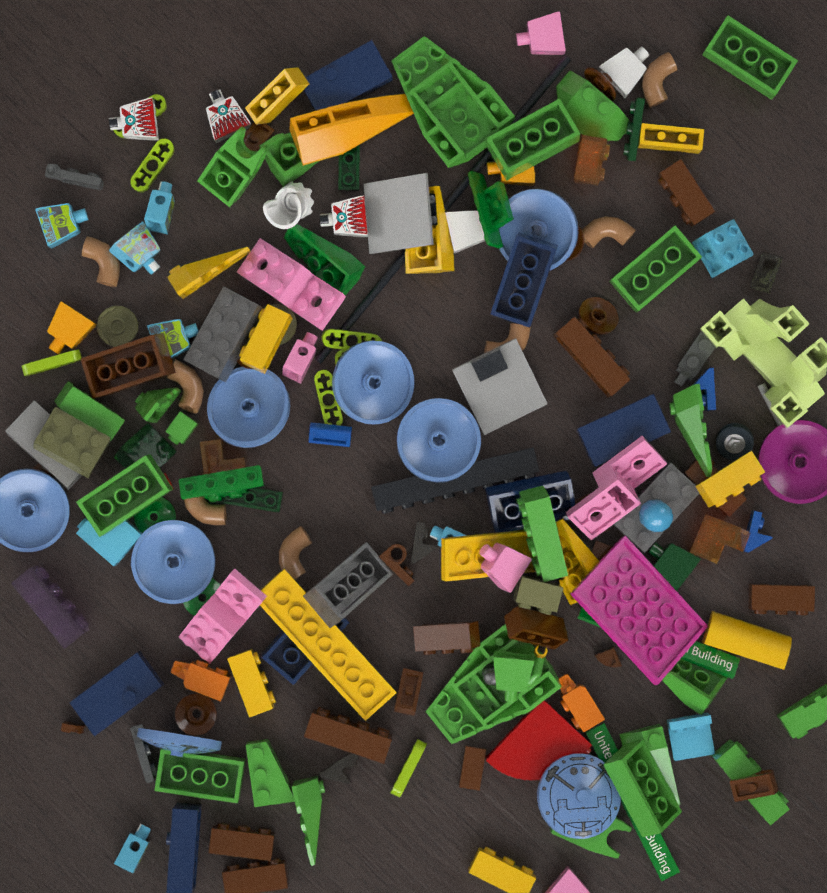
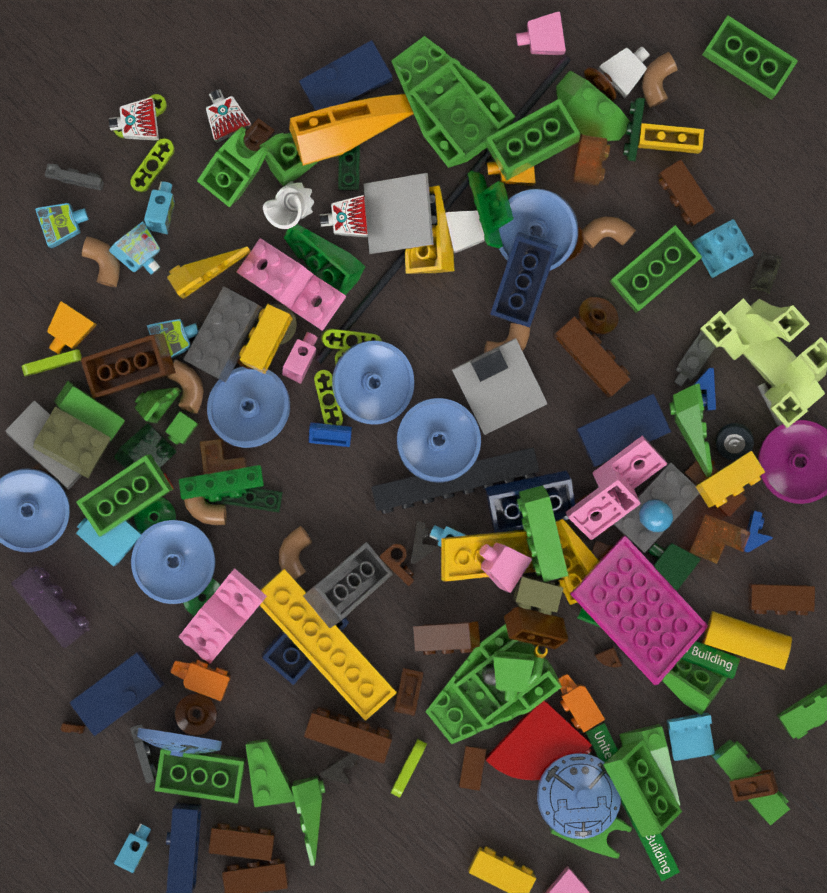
(117, 326): olive tile -> none
(251, 682): yellow brick -> none
(277, 95): yellow brick -> none

